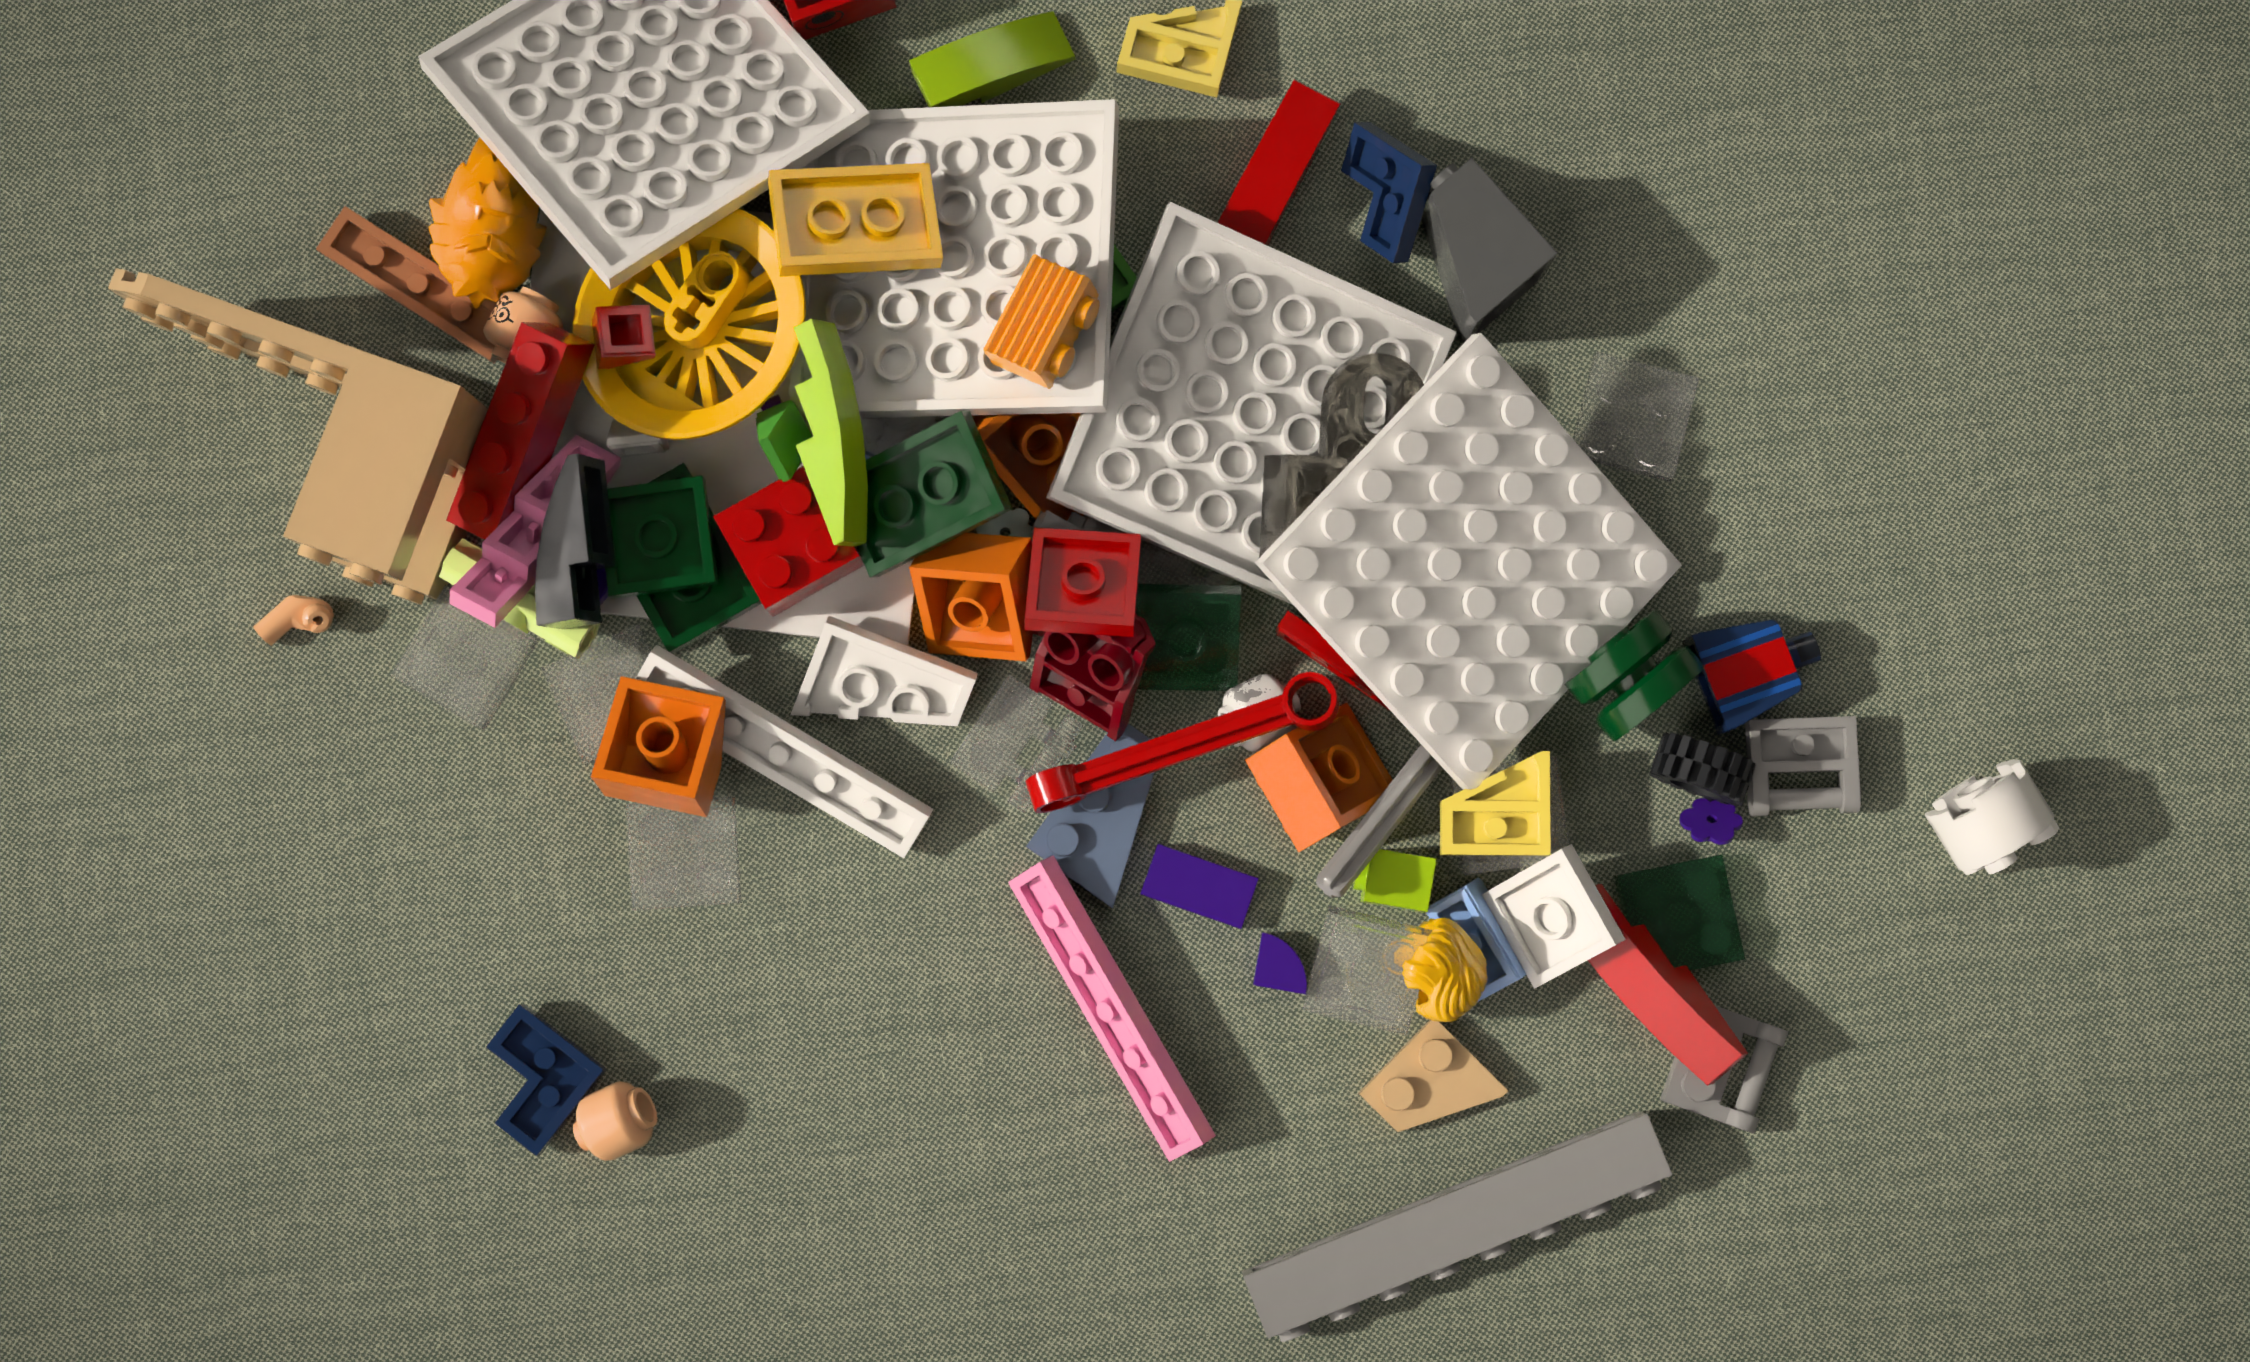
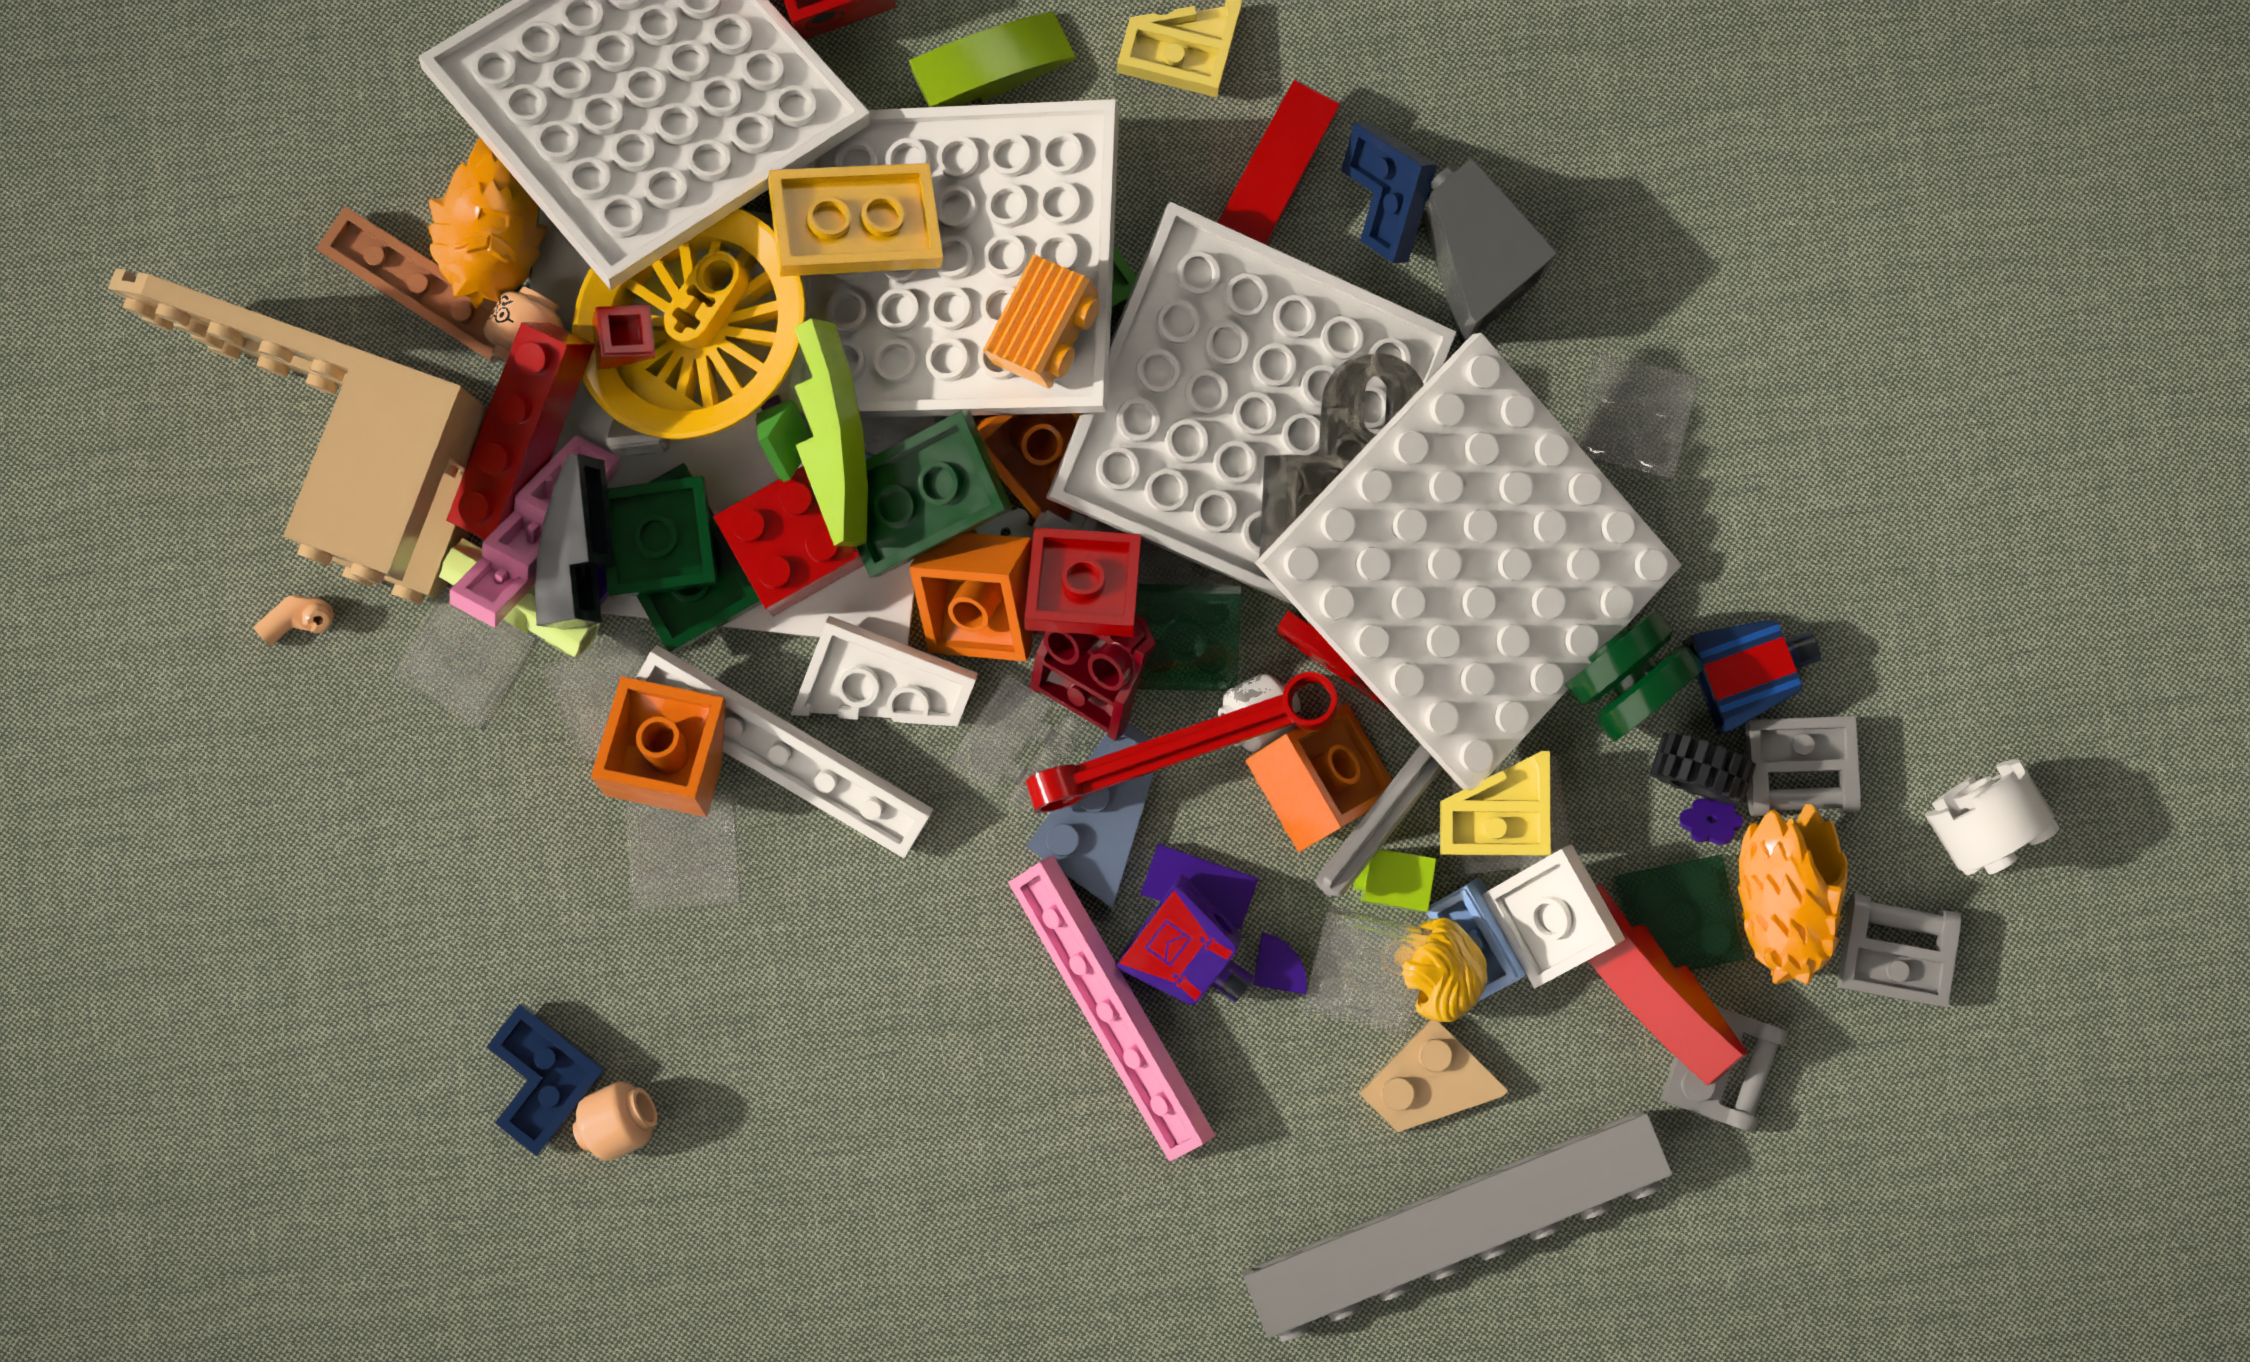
(1186, 948): none -> torso
(1792, 892): none -> light orange head
(1896, 968): none -> light grey plate

